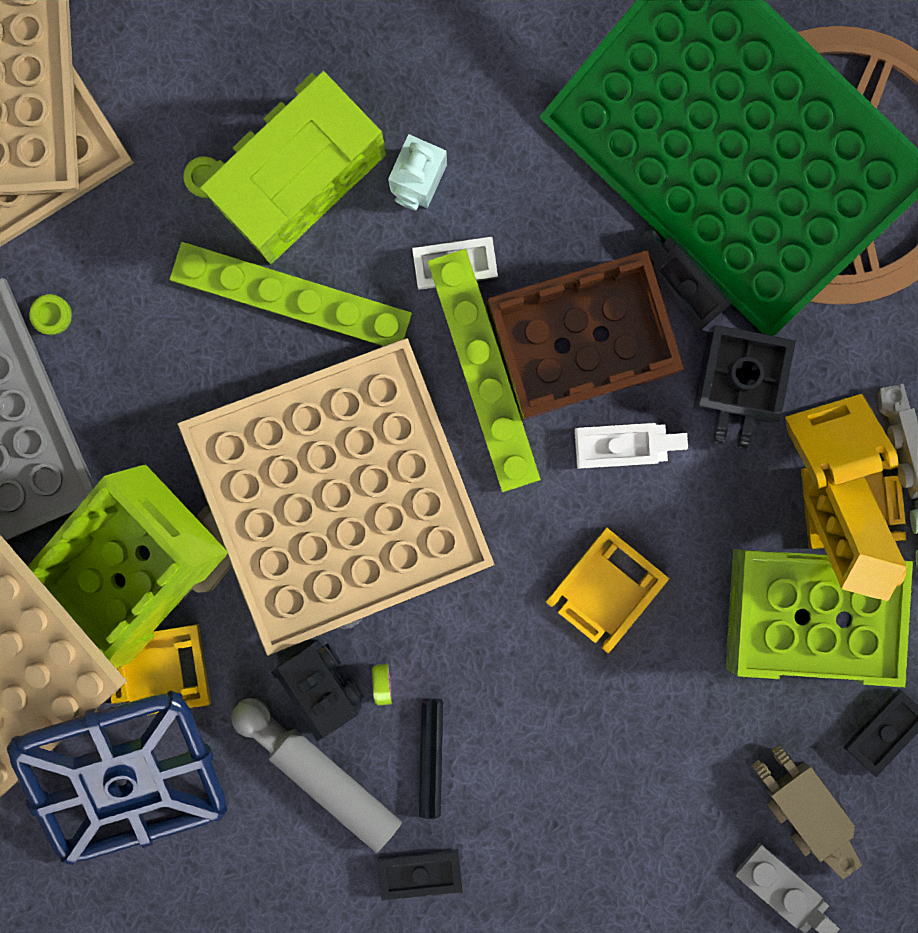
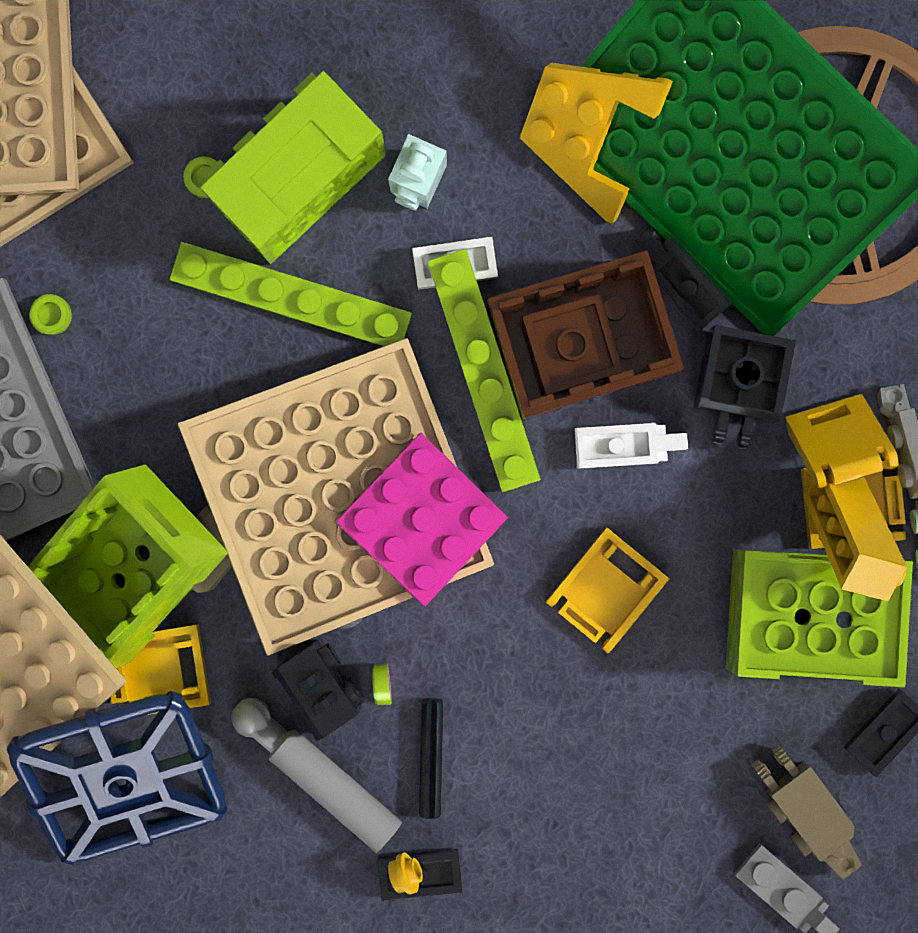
(405, 874): none -> yellow plate
(421, 519): none -> dark pink plate
(572, 120): none -> yellow wing
(572, 344): none -> reddish brown plate

